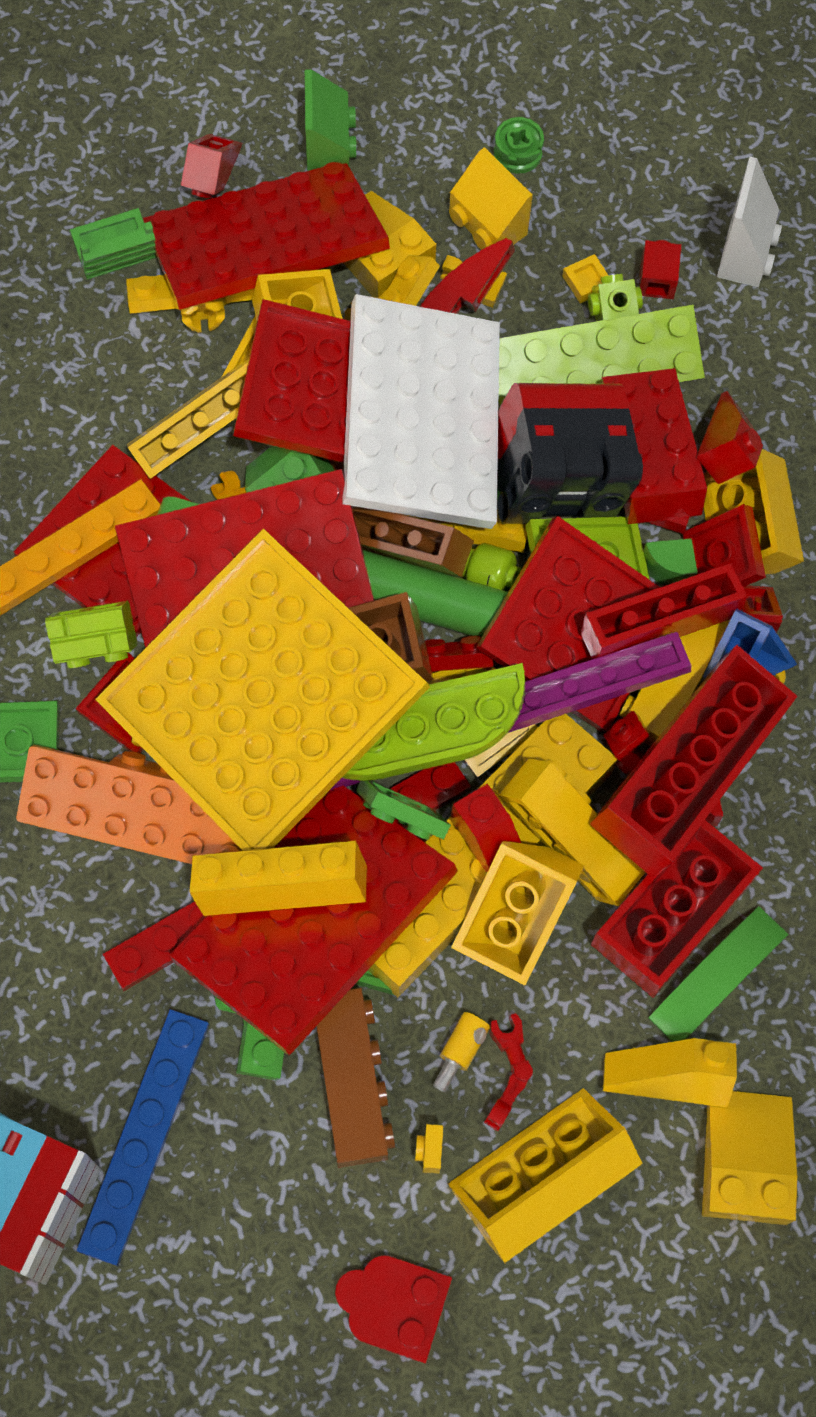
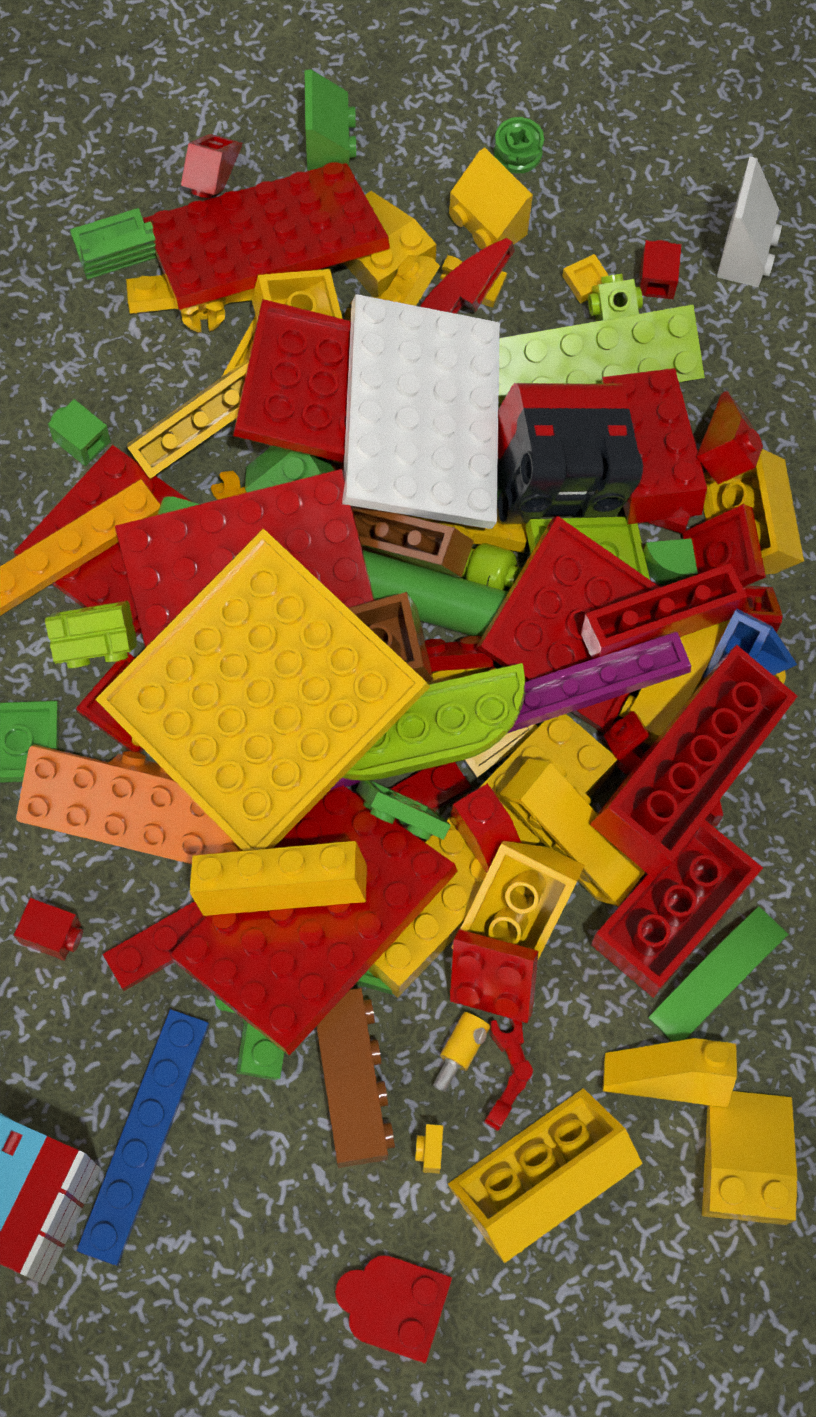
(49, 929): none -> red brick
(79, 432): none -> bright green brick
(493, 976): none -> red plate

